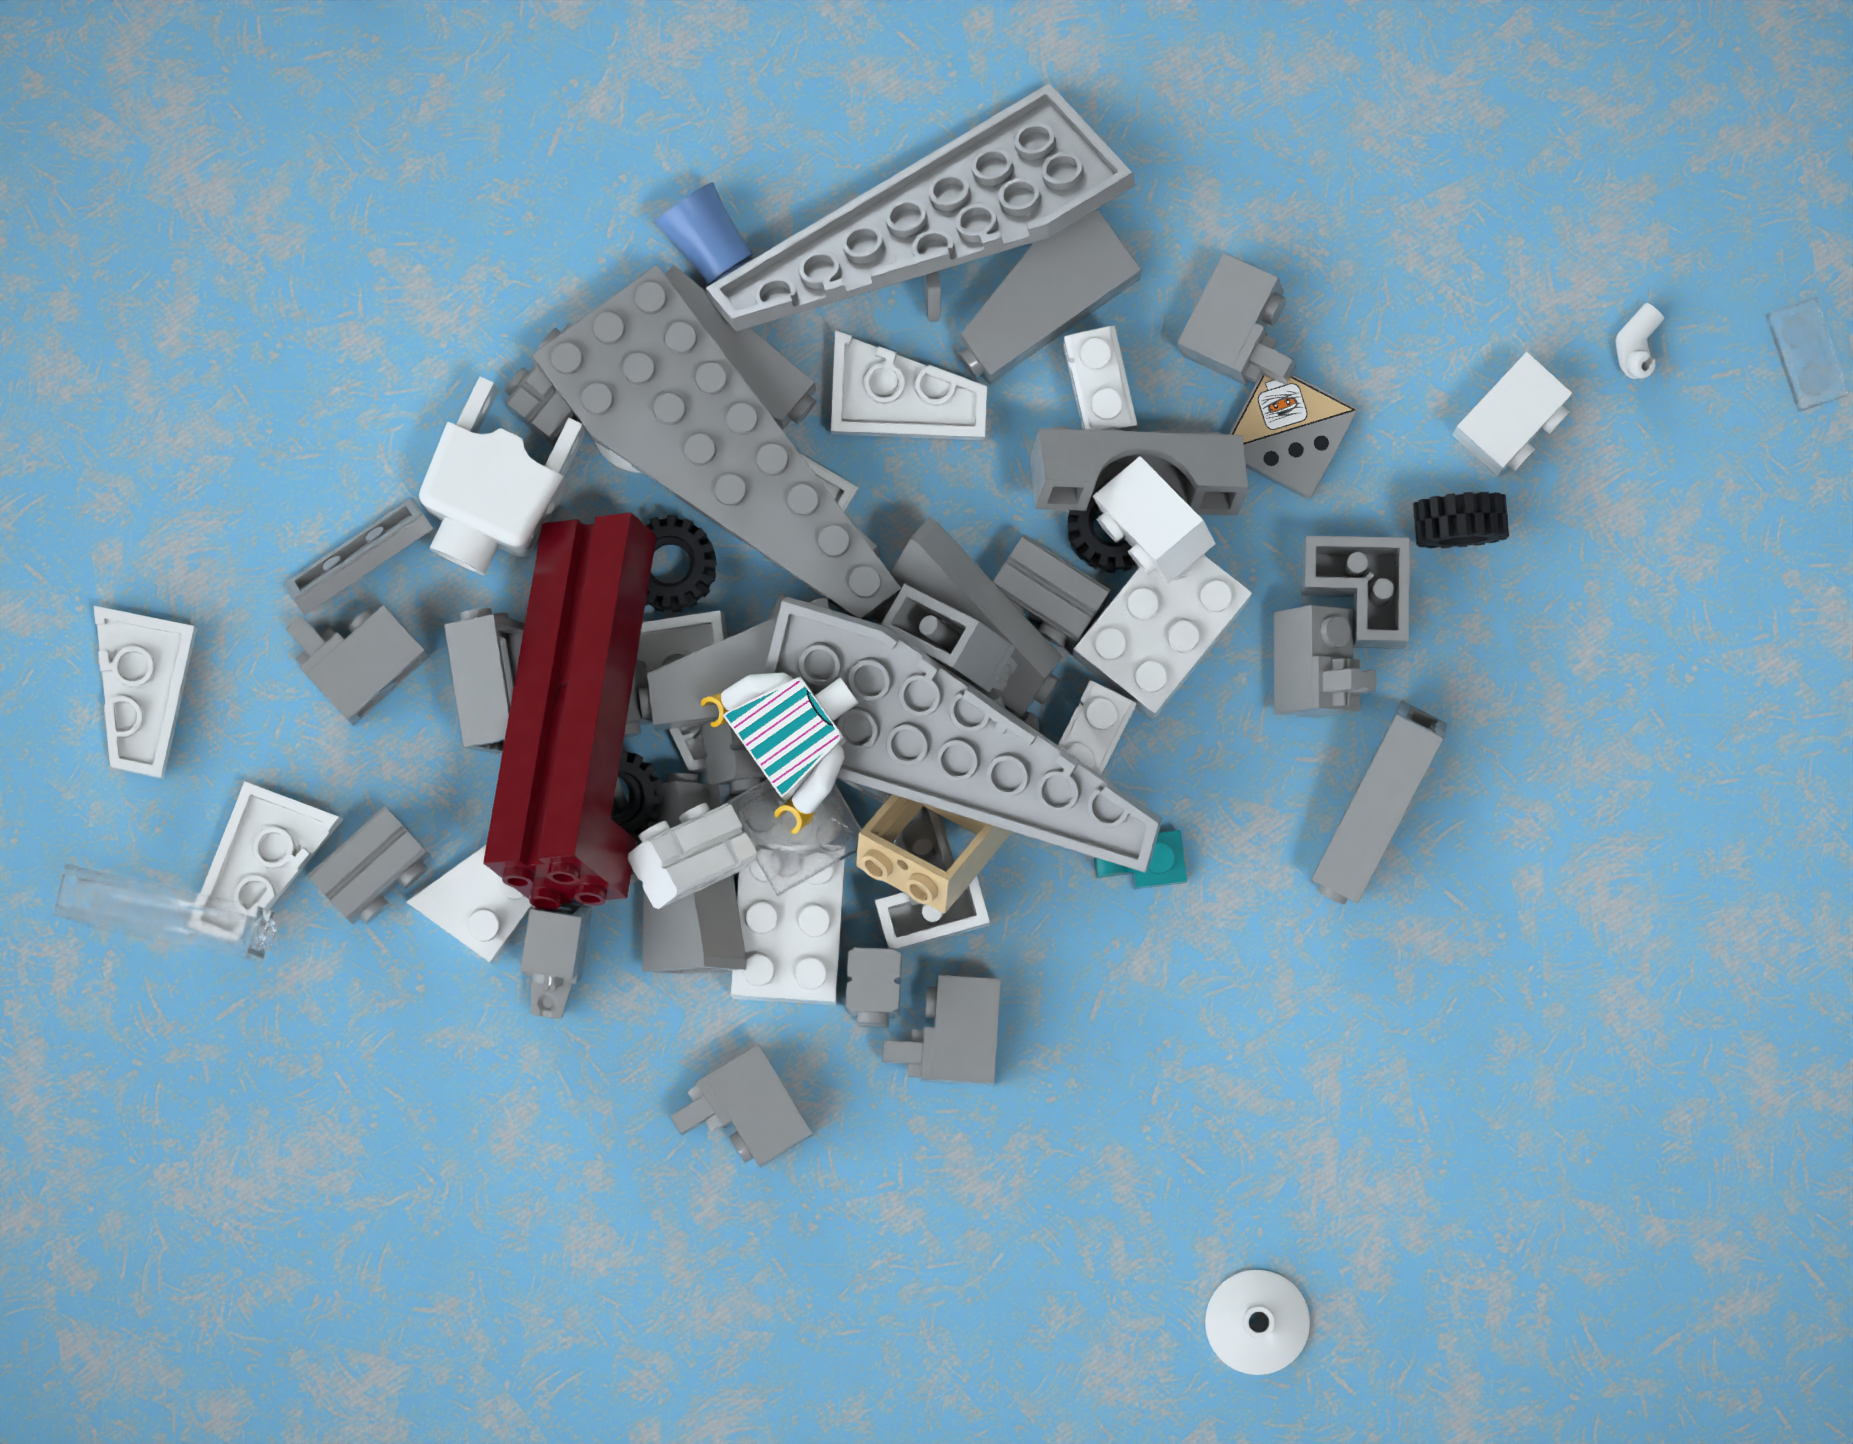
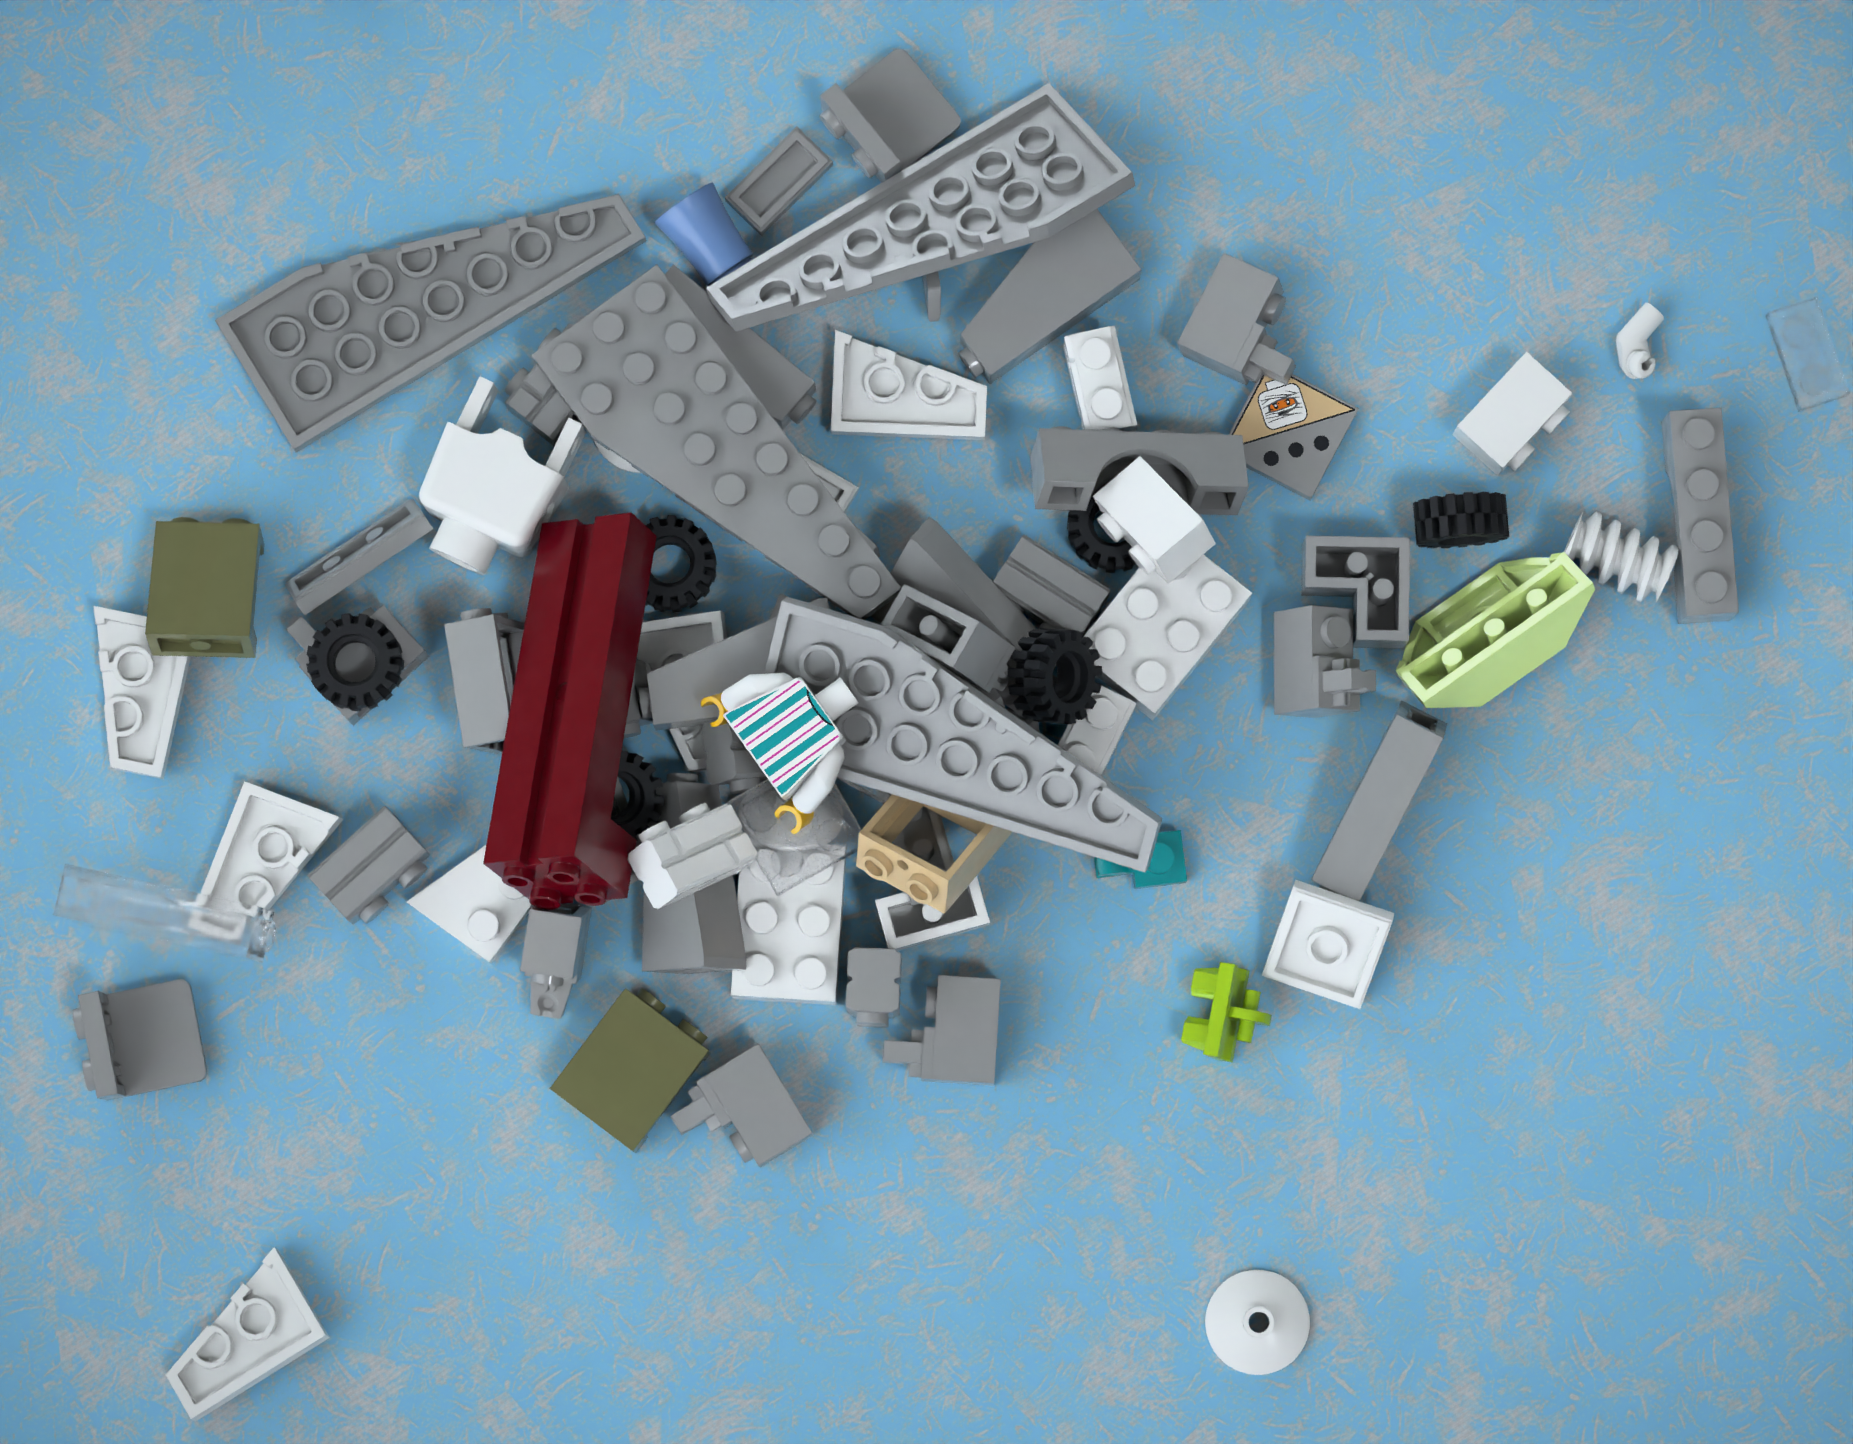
(140, 1039): none -> light grey bracket
(204, 588): none -> olive panel
(250, 1340): none -> white wing
(355, 630): none -> black tyre
(374, 323): none -> light grey wing
(631, 1067): none -> olive panel
(779, 181): none -> light grey tile
(889, 116): none -> light grey bracket
(1074, 675): none -> black tyre
(1231, 1015): none -> lime hips
(1328, 944): none -> white tile
(1494, 631): none -> yellowish green wedge
(1621, 556): none -> white piece
(1702, 513): none -> light grey arch

